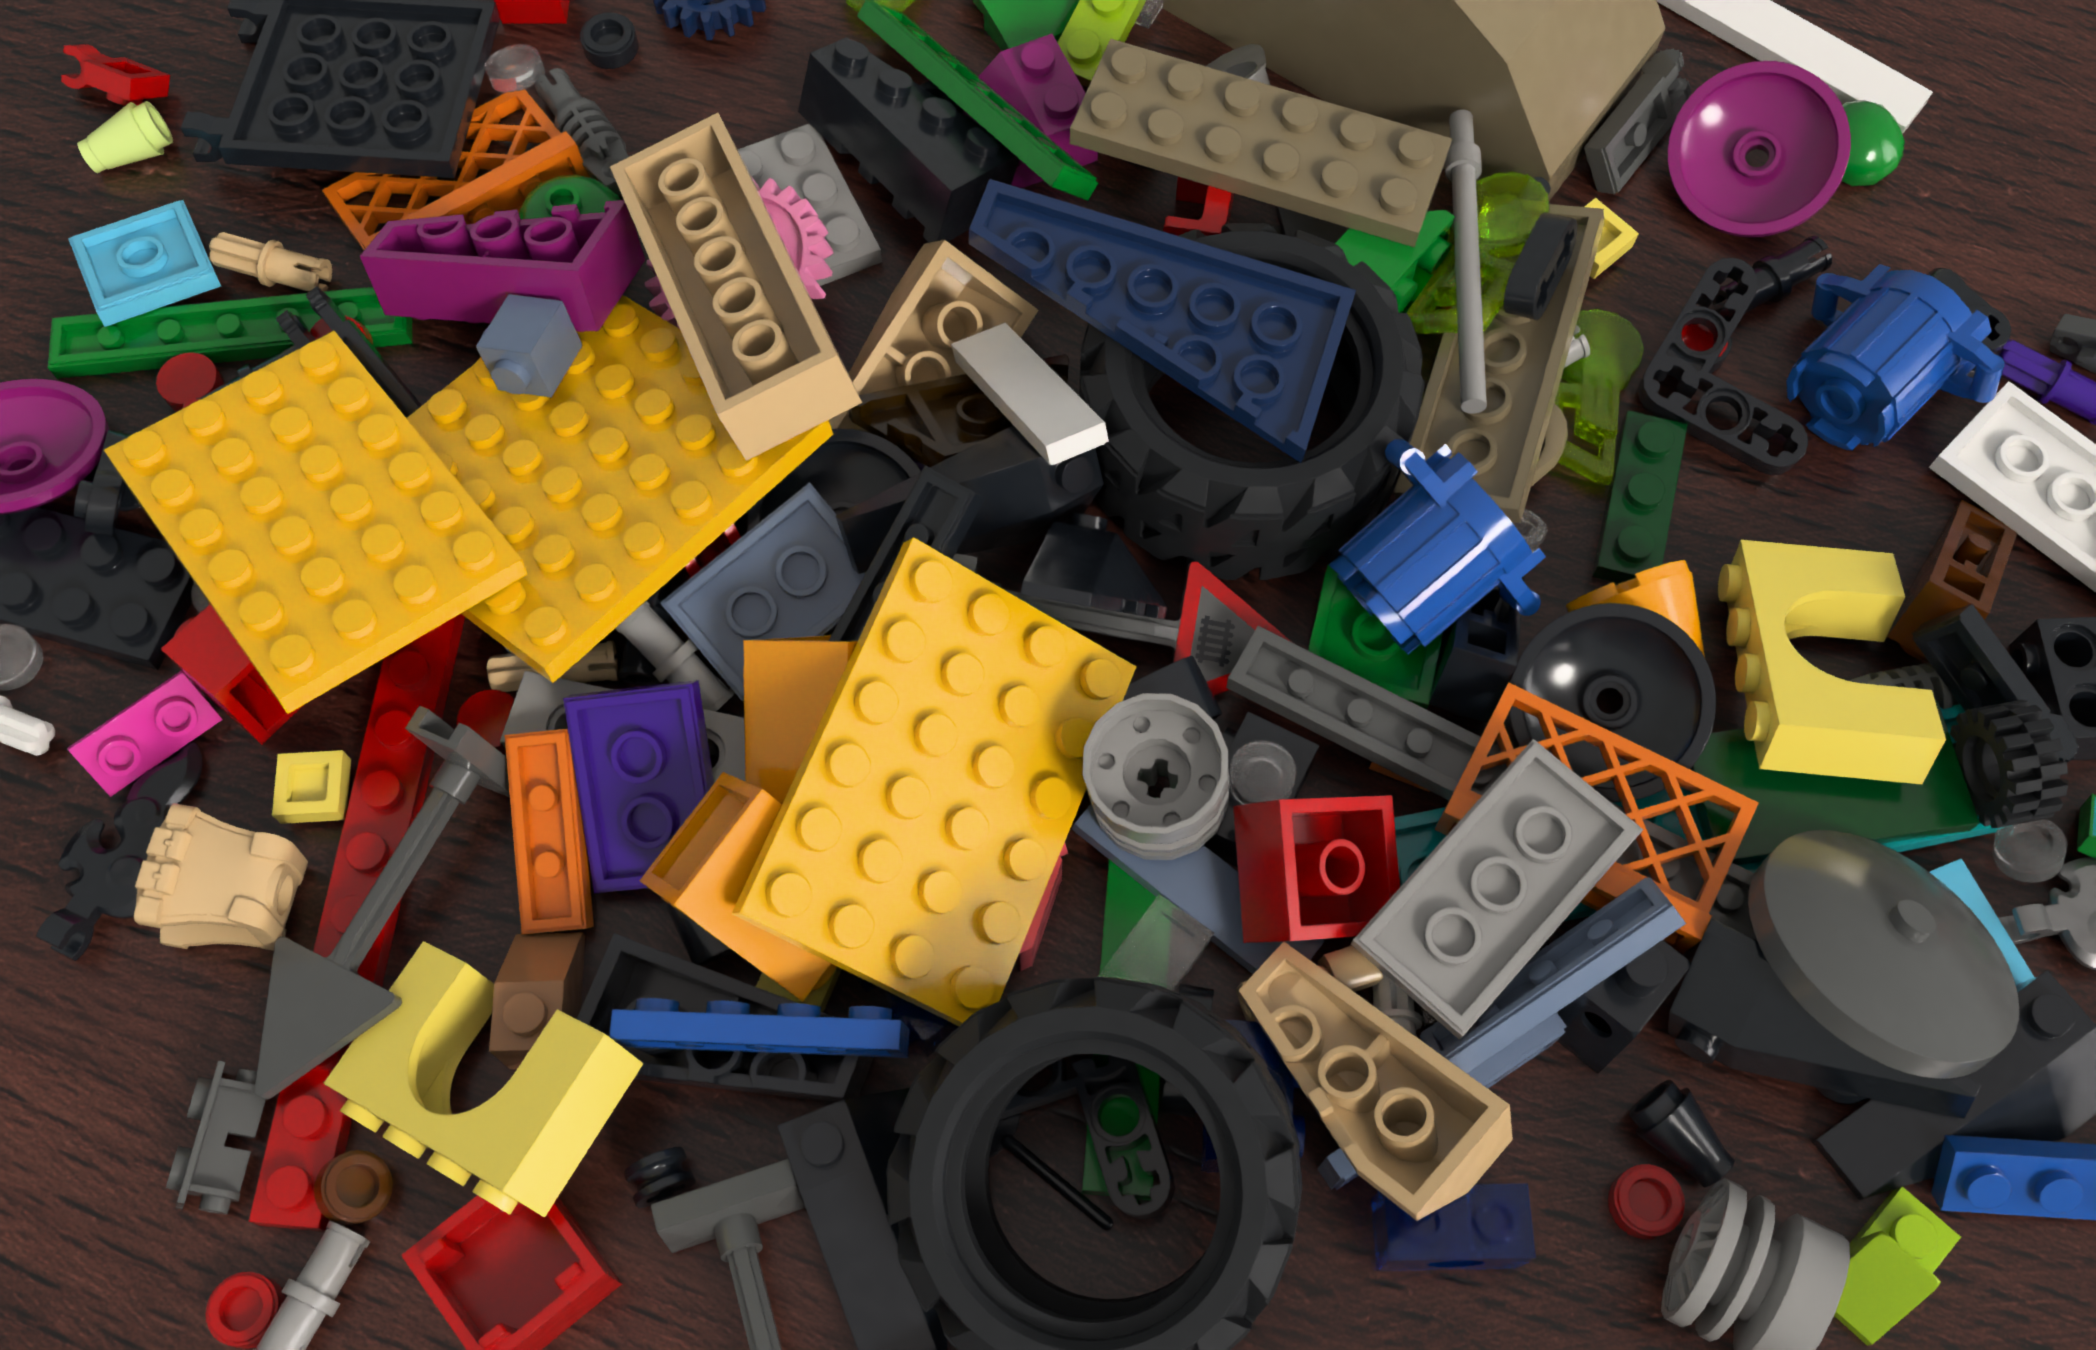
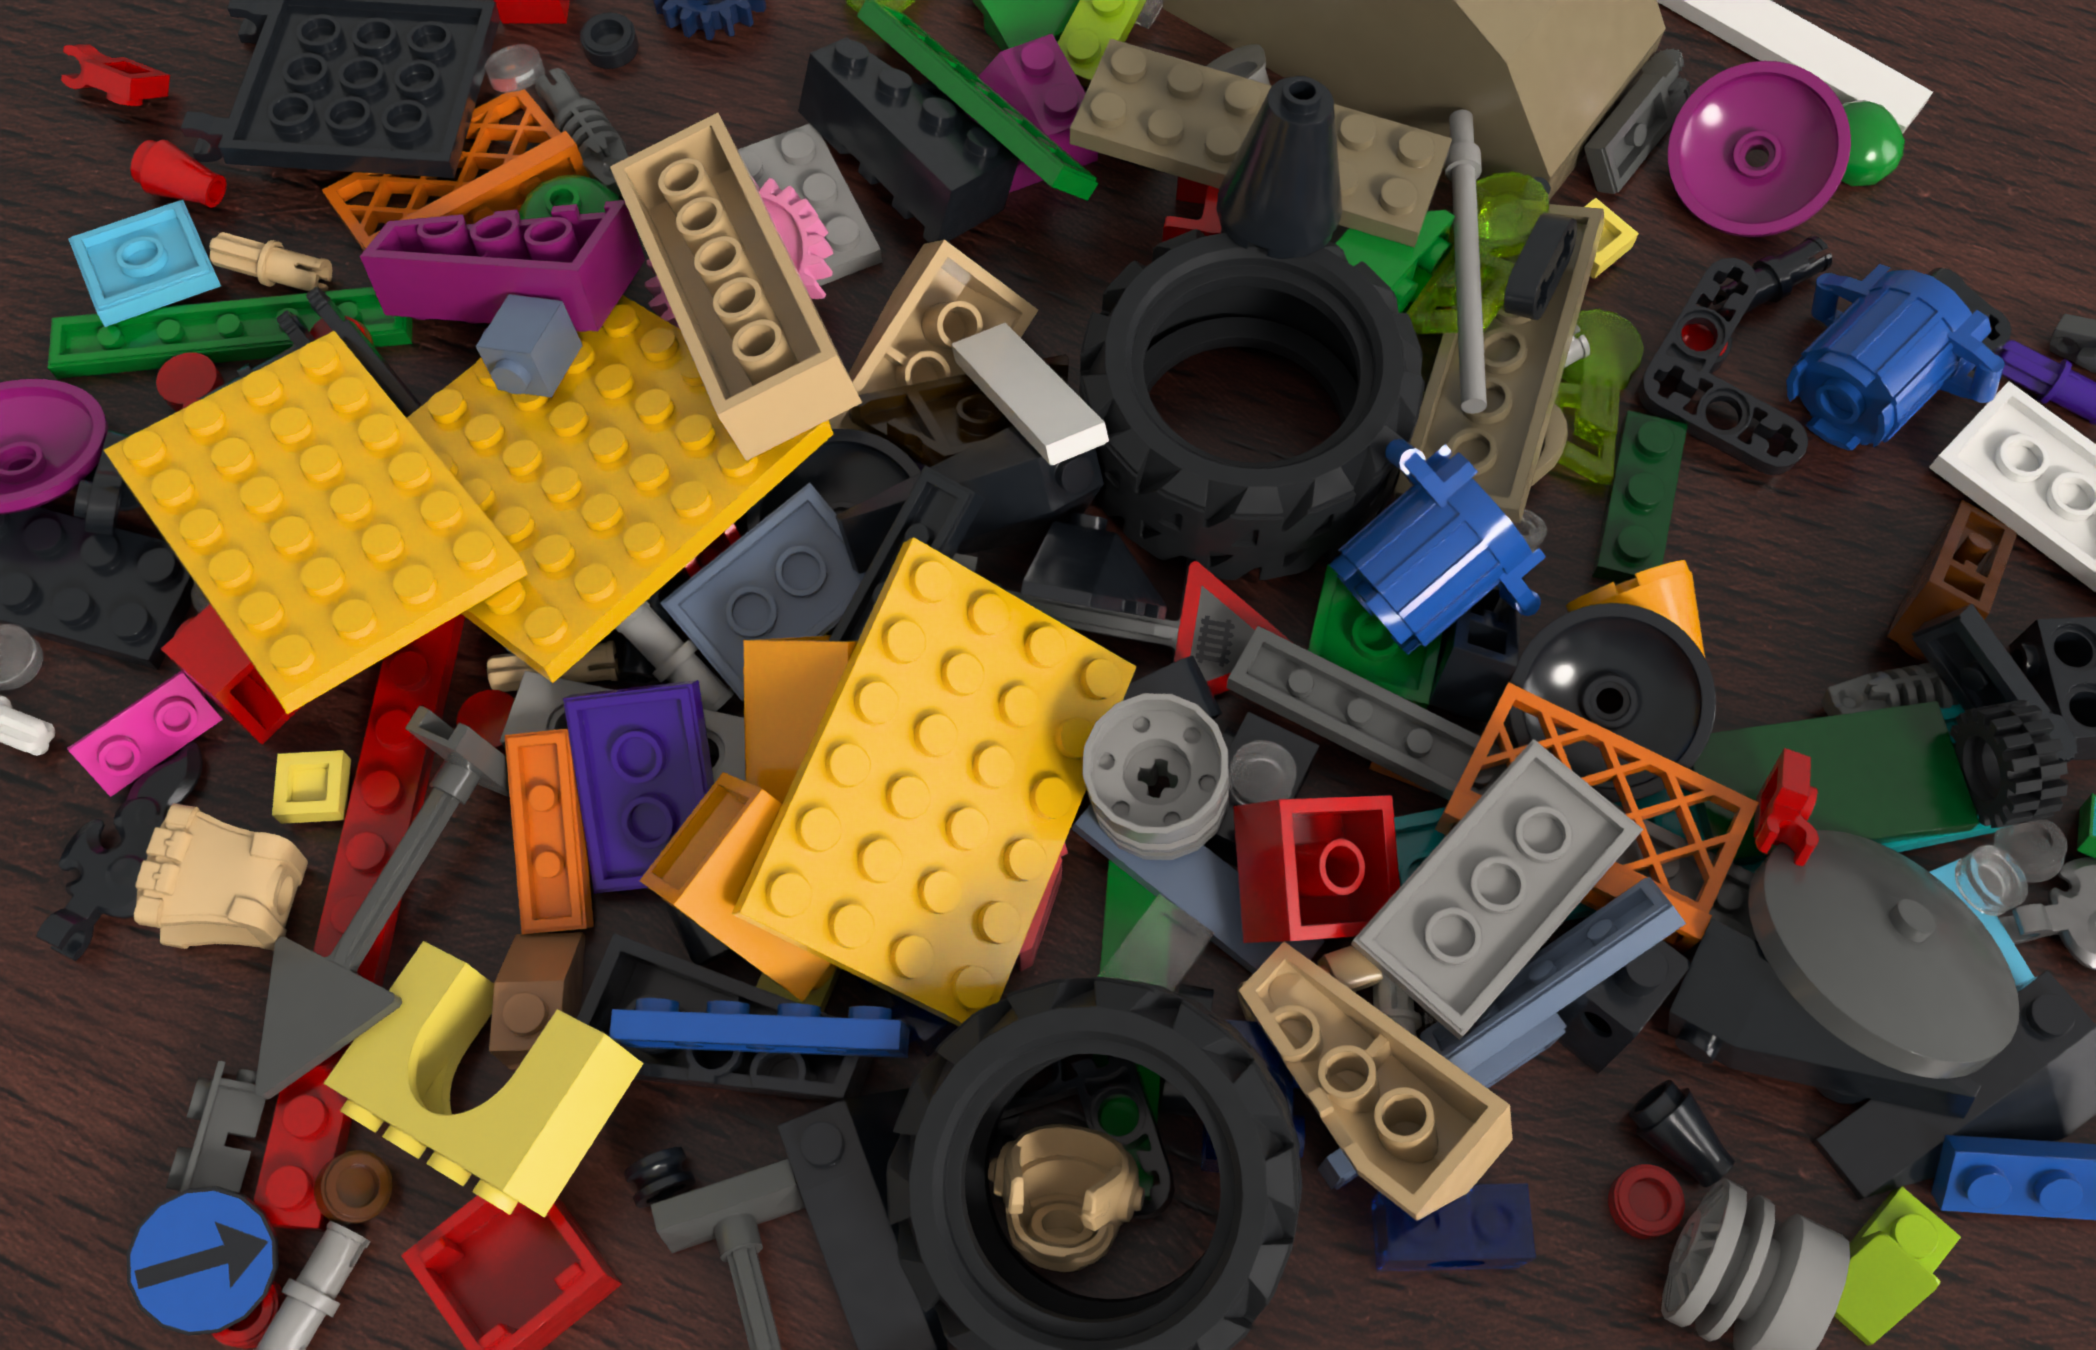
(126, 137): yellowish green cone -> none
(174, 174): none -> red cone
(202, 1260): none -> blue piece
(1065, 1194): none -> tan helmet
(1209, 318): dark blue wing -> none
(1285, 174): none -> black cone
(1786, 806): none -> red plate
(1798, 712): light yellow arch -> none
(1991, 880): none -> clear tile

